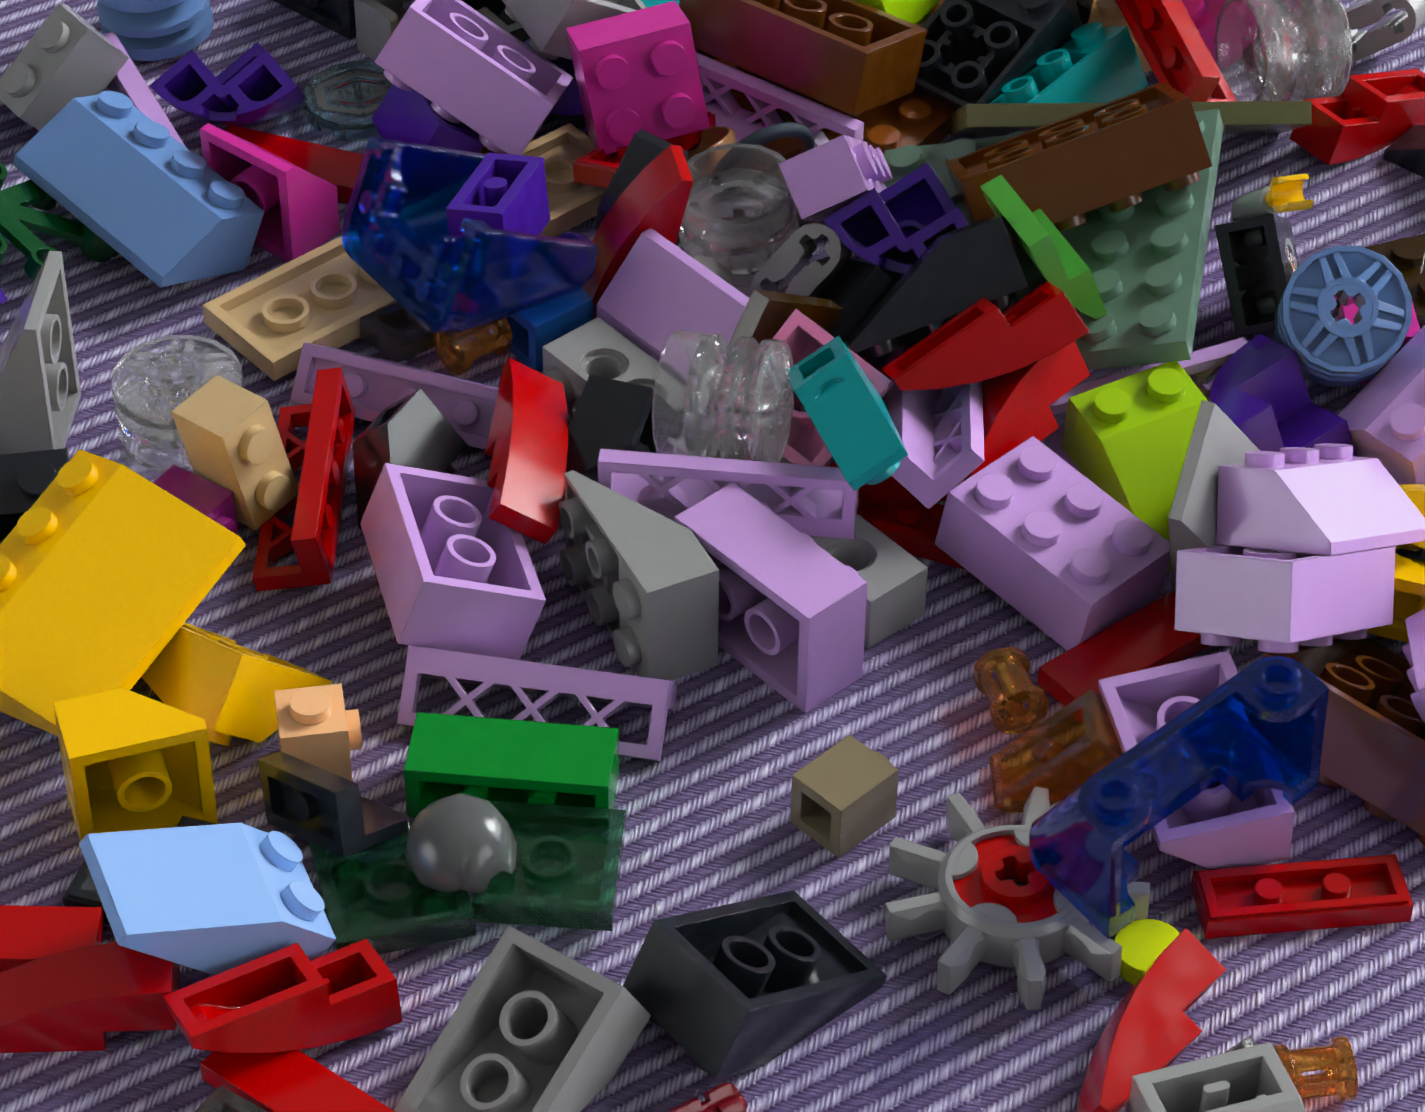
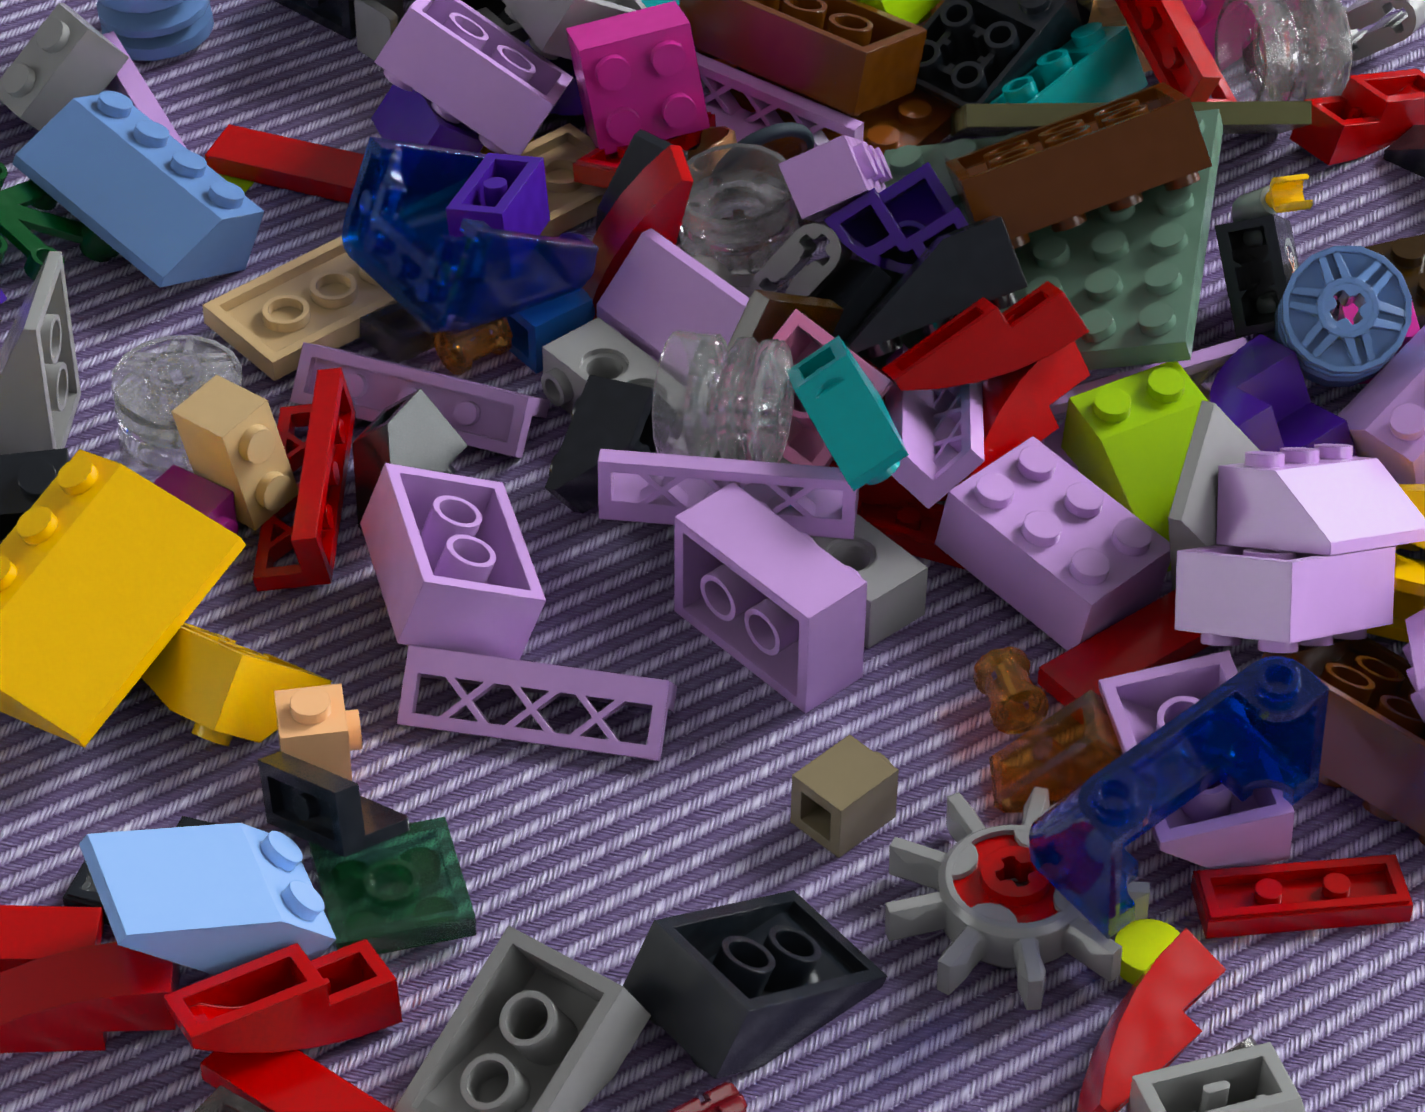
(133, 762): yellow slope -> none
(243, 94): dark purple brick -> none
(296, 204): dark pink slope -> none
(346, 99): clear light blue tile -> none
(460, 844): dark grey hair -> none
(510, 762): green brick -> none
(528, 451): red slope -> none
(562, 871): clear green plate -> none
(641, 580): light grey slope -> none
(1045, 247): bright green slope -> none
(1335, 1059): clear orange bush -> none

